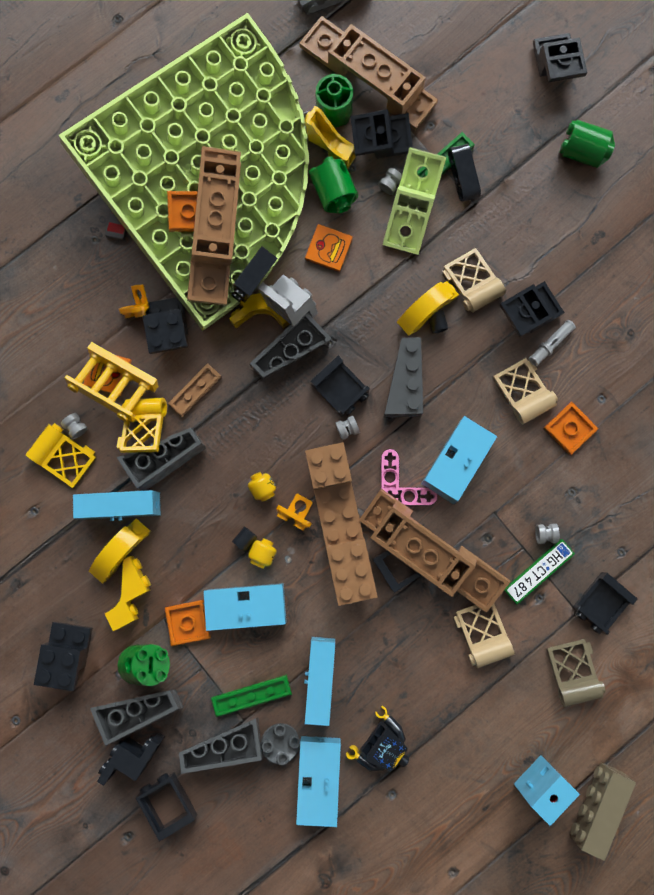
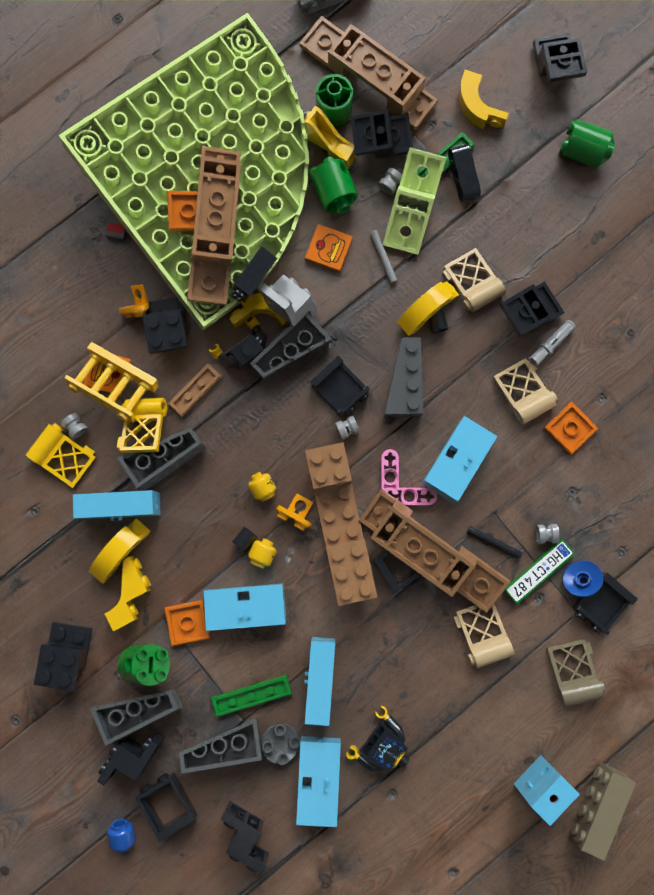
(121, 835): none -> blue head
(242, 843): none -> black bracket
(244, 349): none -> black torso
(383, 256): none -> light grey bar
(472, 105): none -> yellow arch
(494, 542): none -> black bar
(583, 571): none -> blue dish

